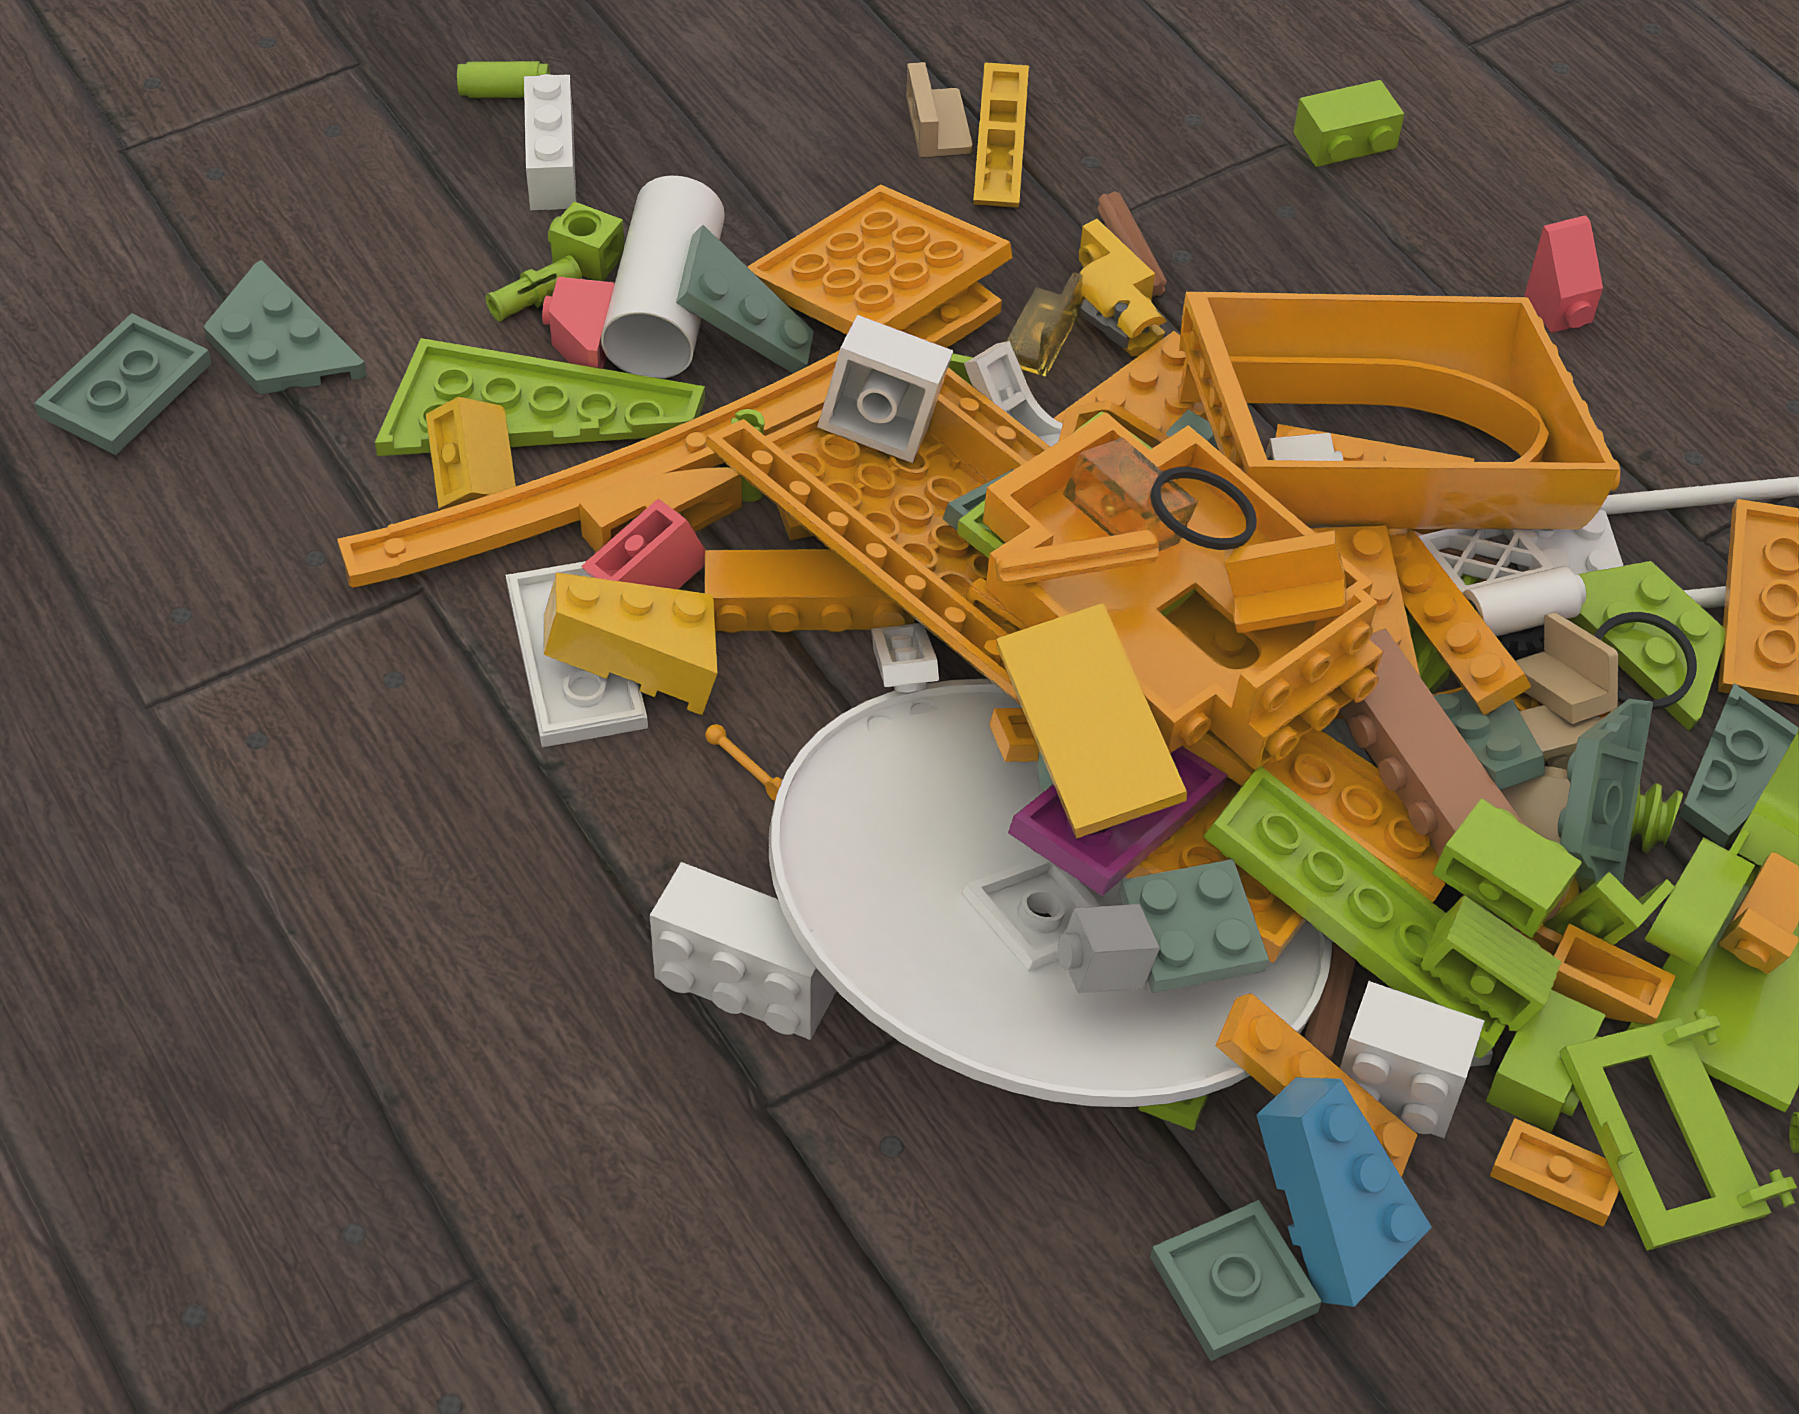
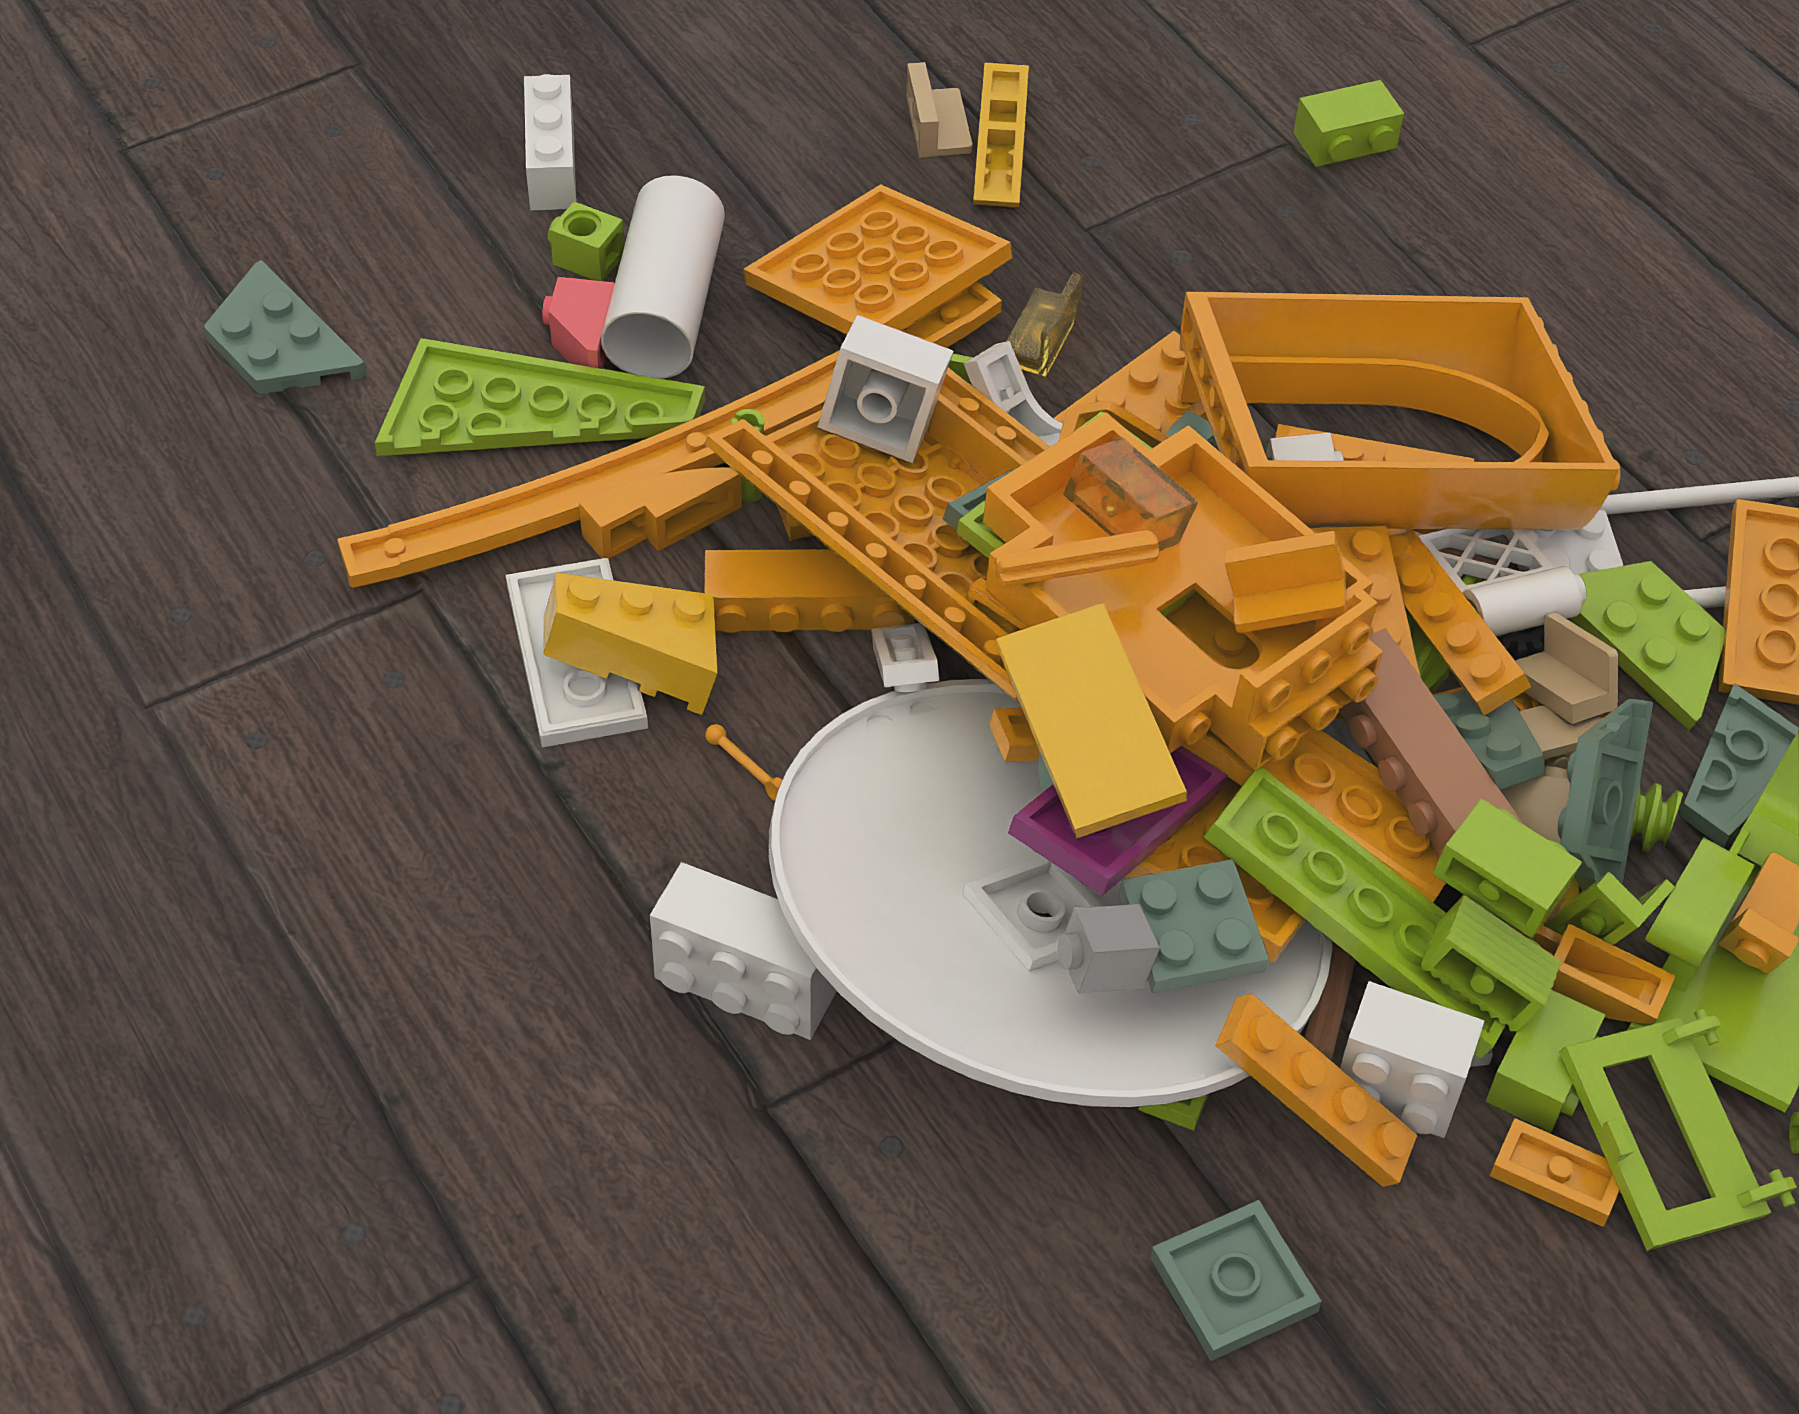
(123, 383): sand green plate -> none
(469, 451): yellow panel -> none
(496, 78): lime piece -> none
(509, 300): lime pin -> none
(651, 551): coral slope -> none
(740, 304): sand green wing -> none
(1117, 291): yellow plate -> none
(1123, 226): nougat axle -> none
(1190, 535): black piece -> none
(1340, 1187): dark azure wedge -> none
(1565, 275): coral slope -> none
(1672, 630): black piece -> none

